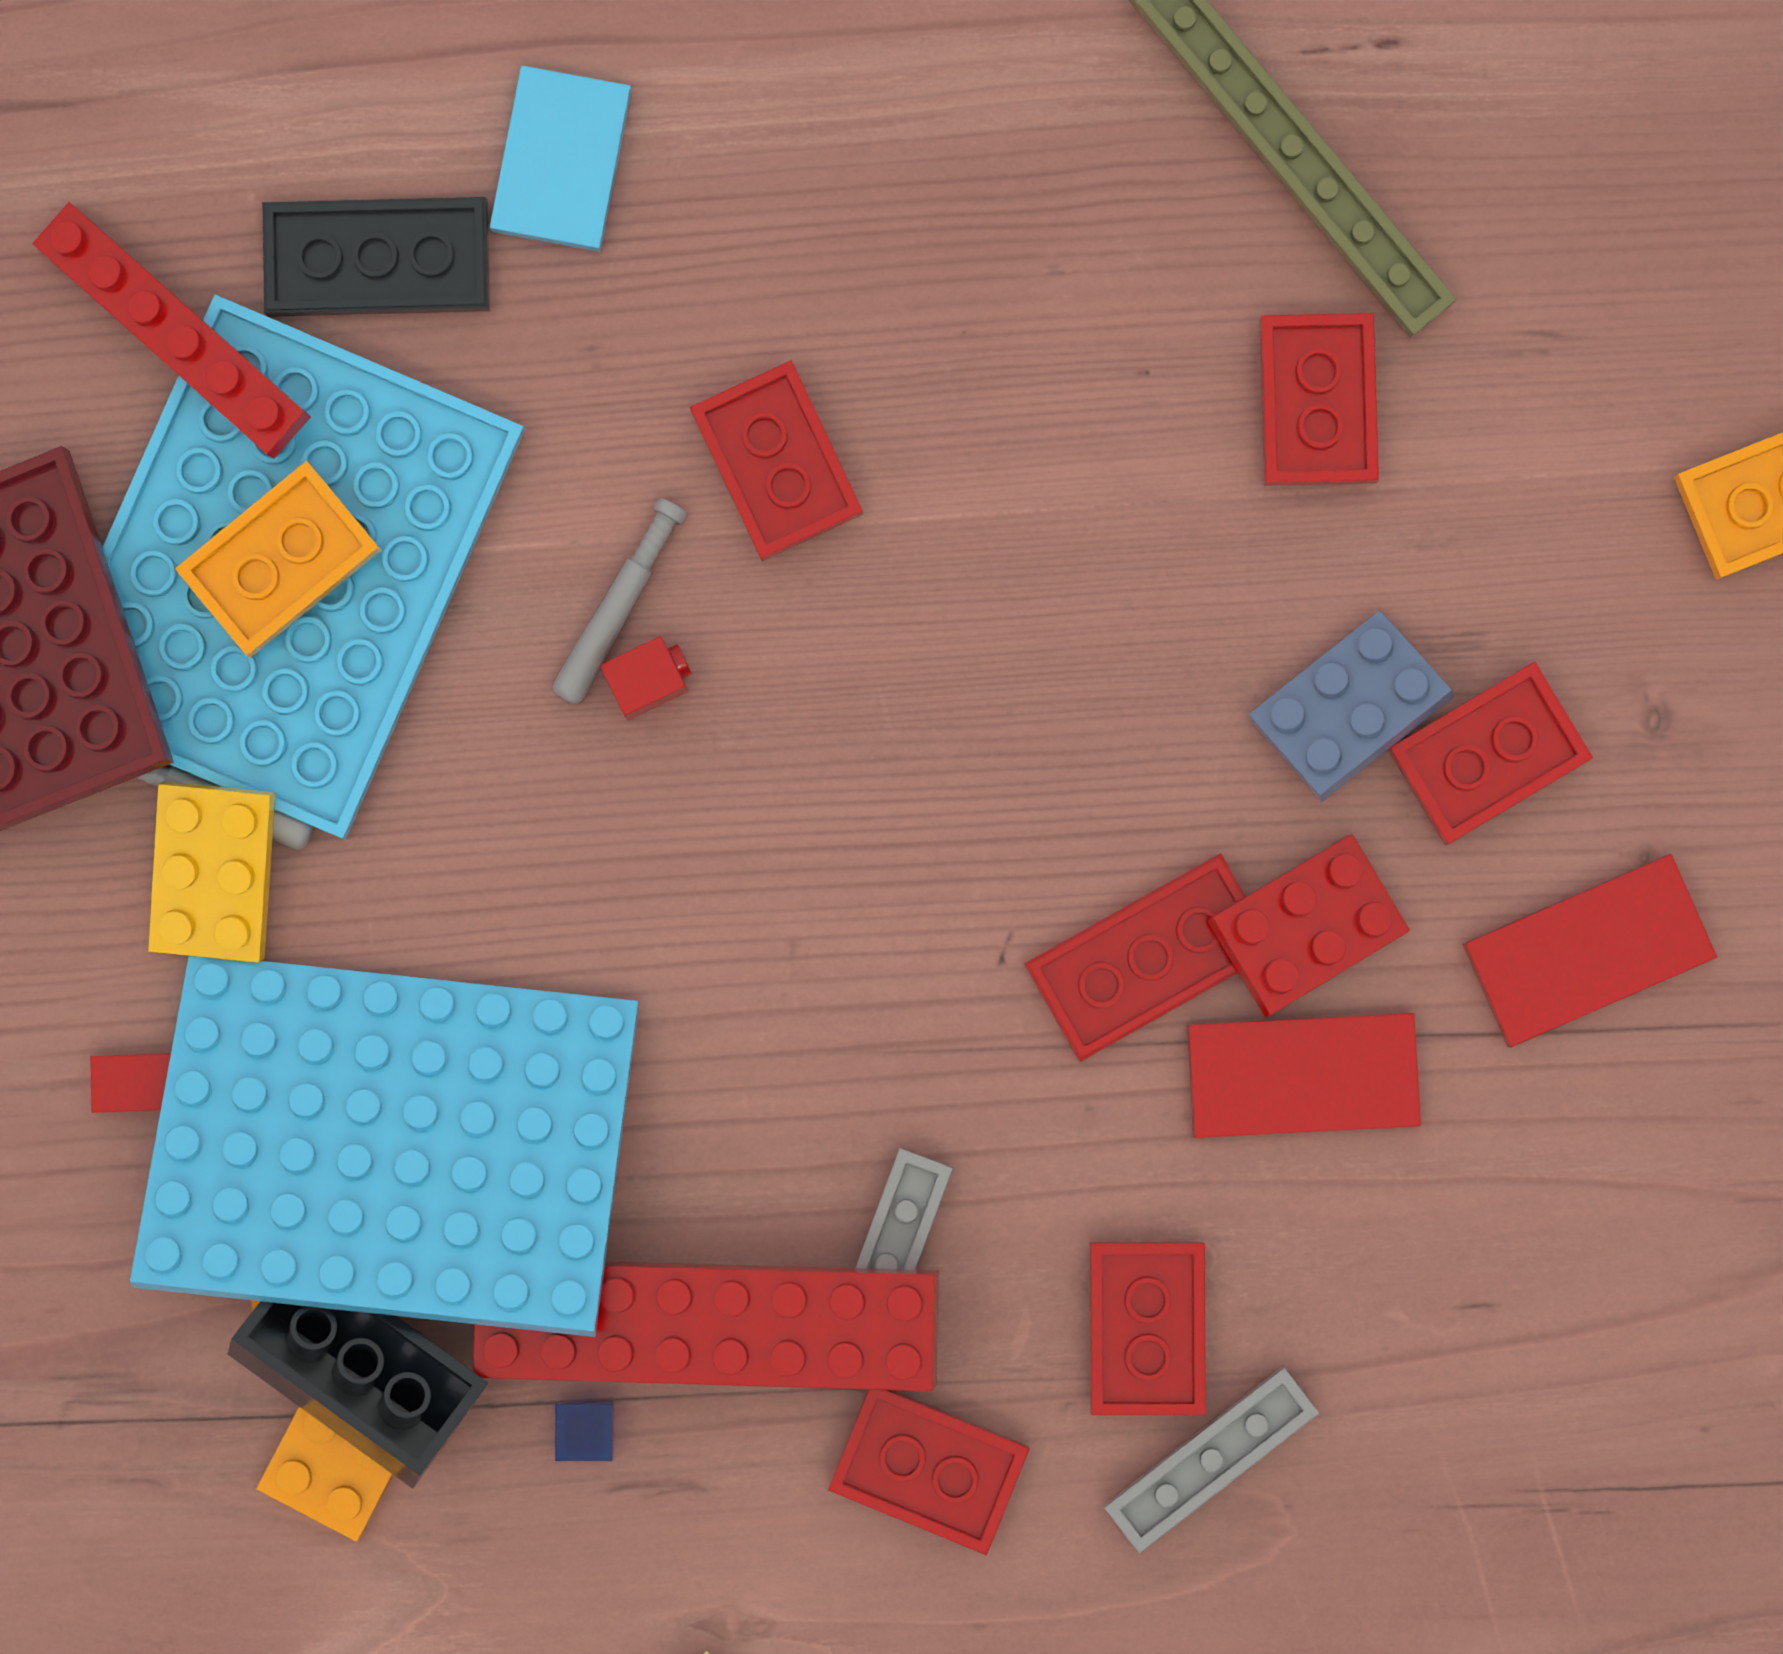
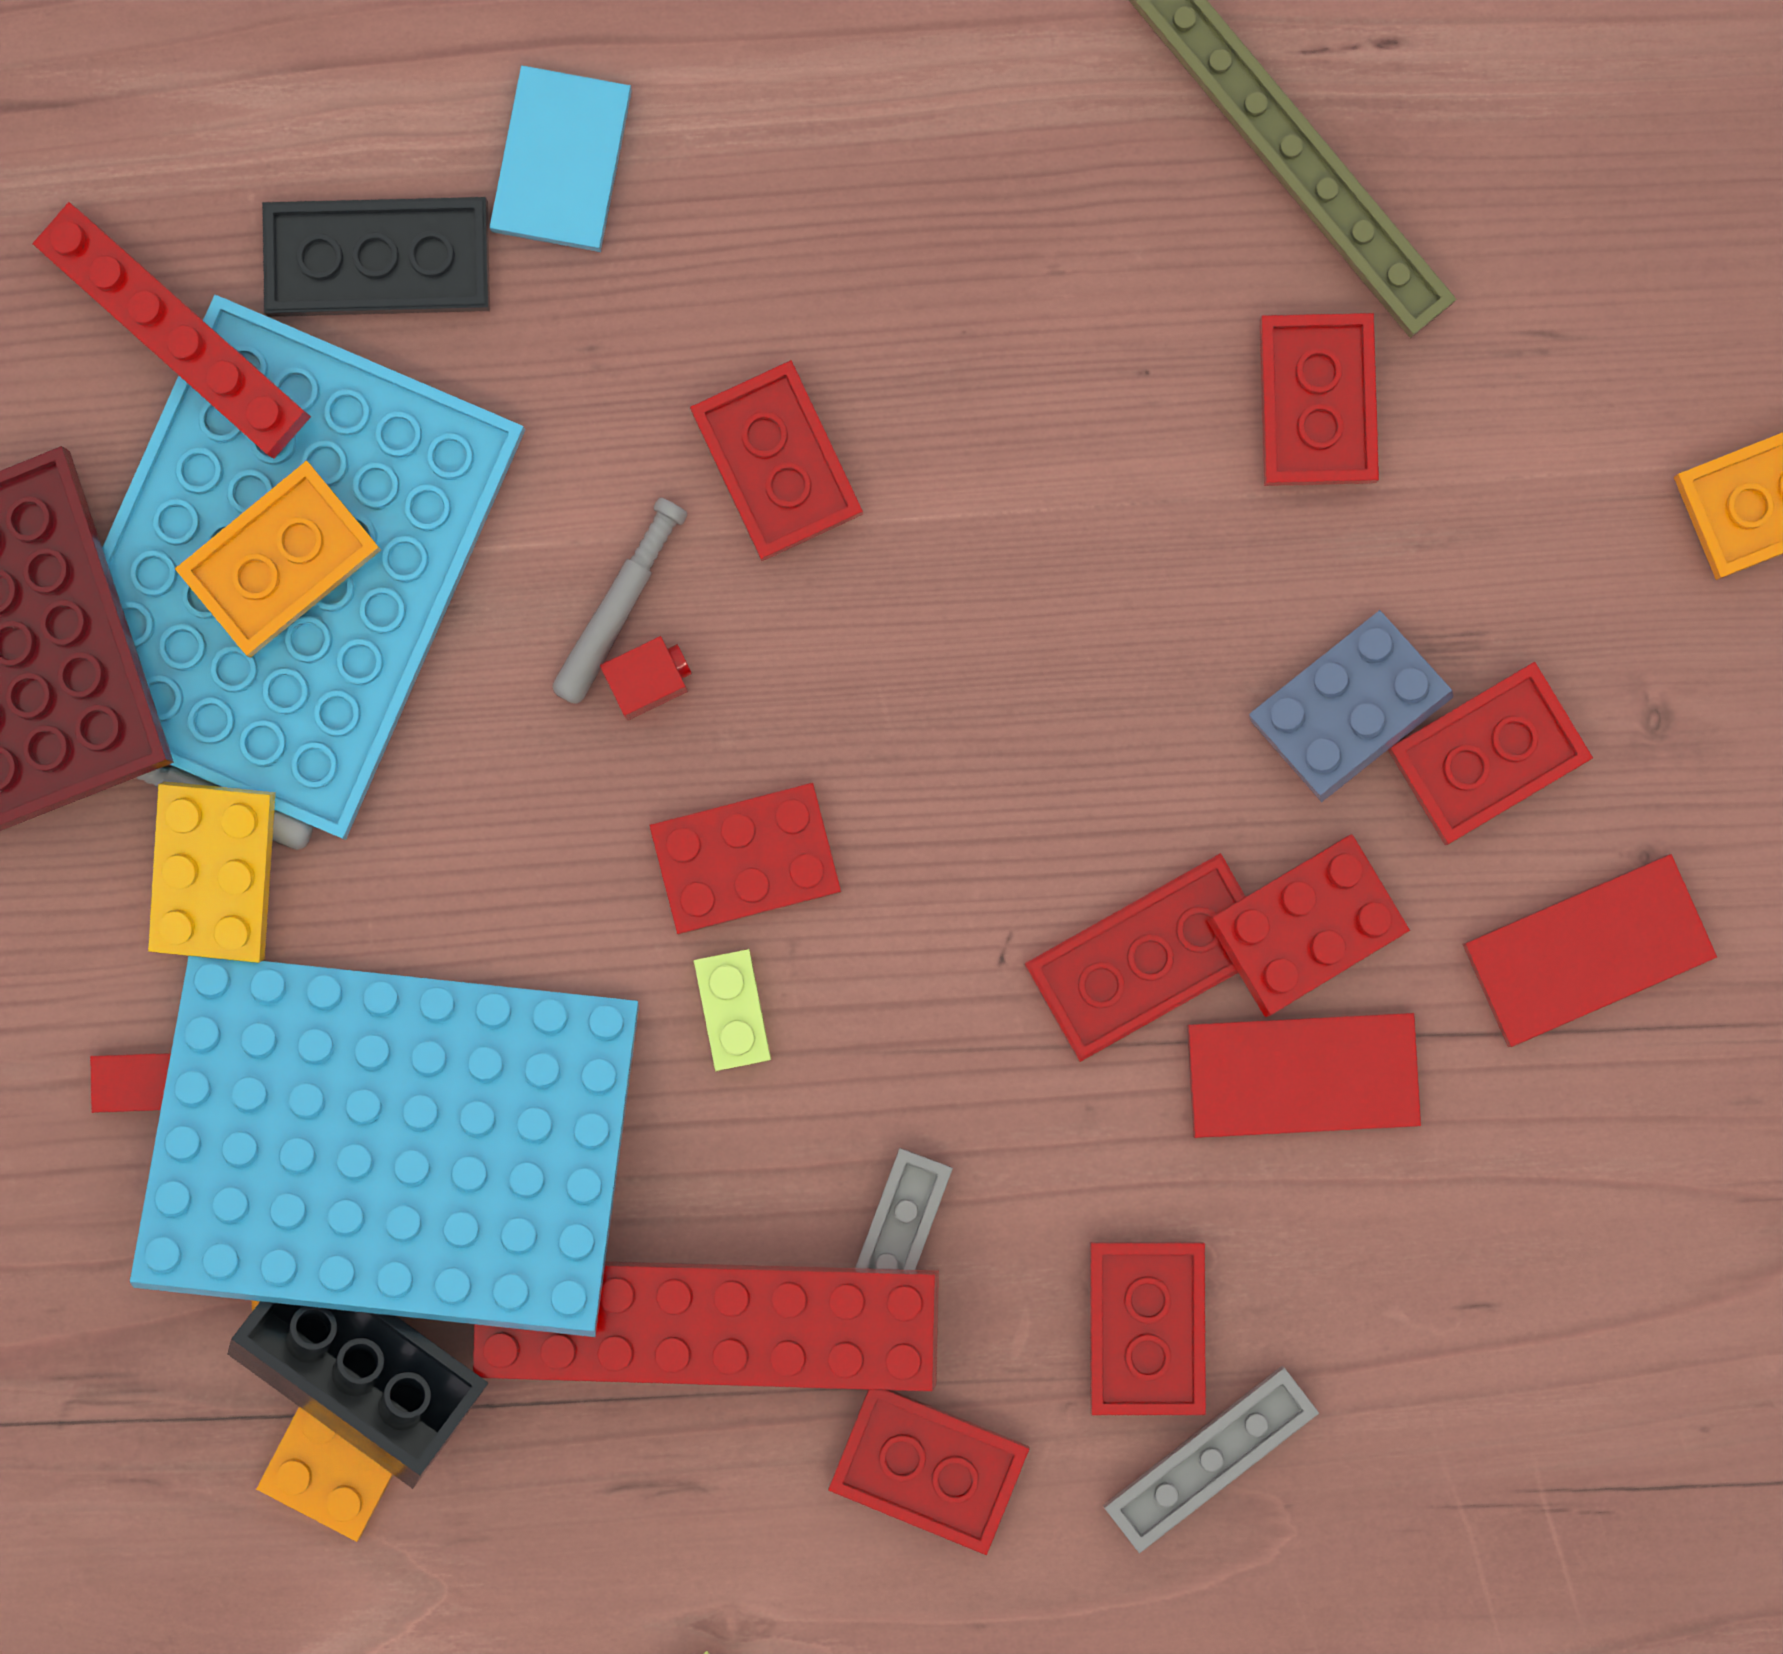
(584, 1431): clear blue plate -> none
(732, 1010): none -> yellowish green plate
(745, 858): none -> red plate

